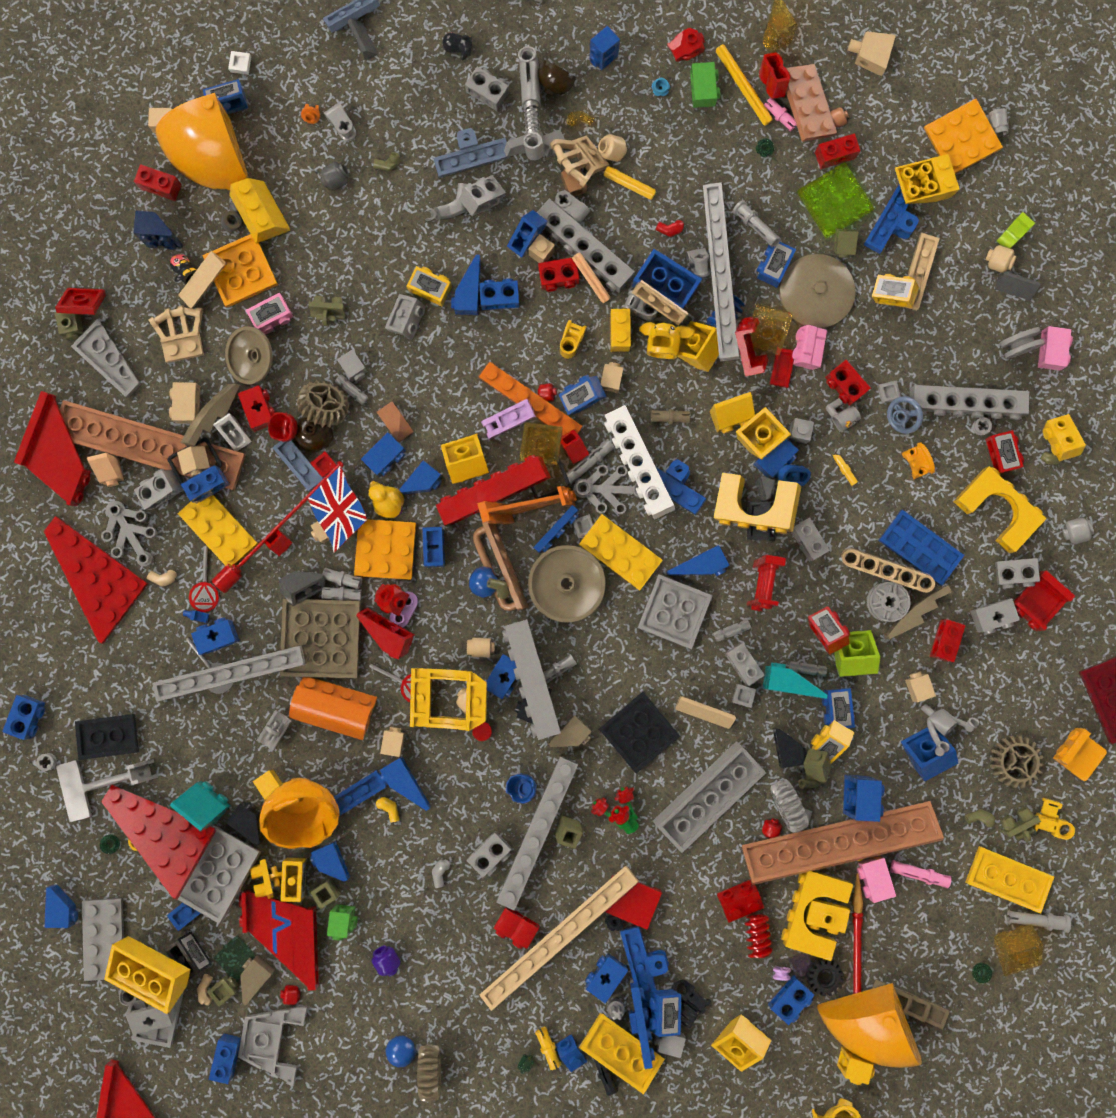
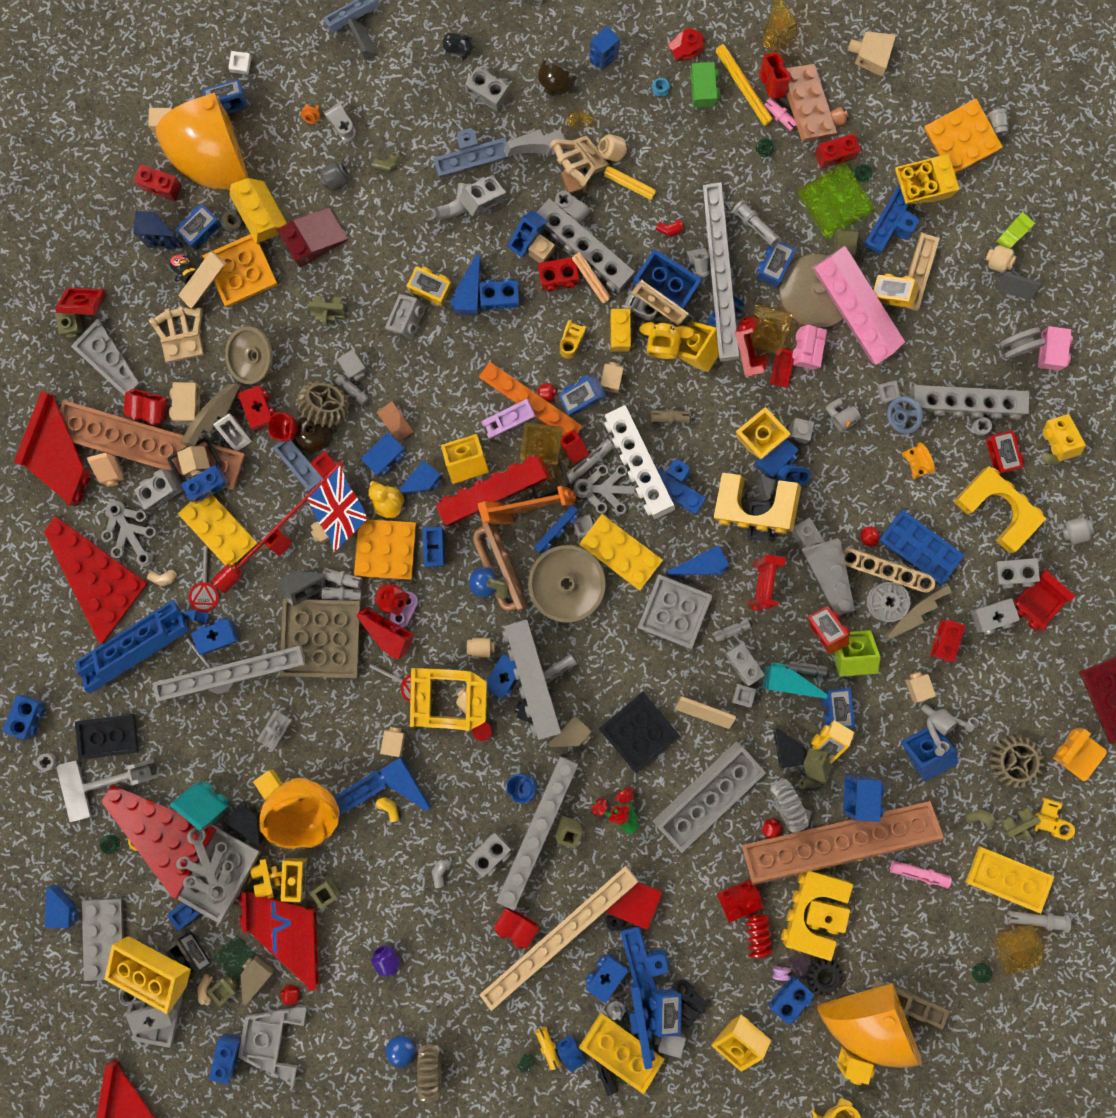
(131, 646): none -> blue slope
(145, 406): none -> red brick
(198, 227): none -> brick
(207, 868): none -> light grey plant
(270, 313): brick -> none
(312, 236): none -> slope
(330, 861): blue slope -> none
(332, 707): orange brick -> none
(342, 921): bright green brick -> none
(531, 102): light grey piece -> none
(732, 412): yellow slope -> none
(830, 570): none -> light grey wing
(845, 469): yellow piece -> none
(851, 379): red brick -> none
(857, 923): red piece -> none
(858, 305): none -> bright pink slope
(867, 173): none -> clear green plate
(870, 536): none -> red piece
(876, 879): bright pink brick -> none

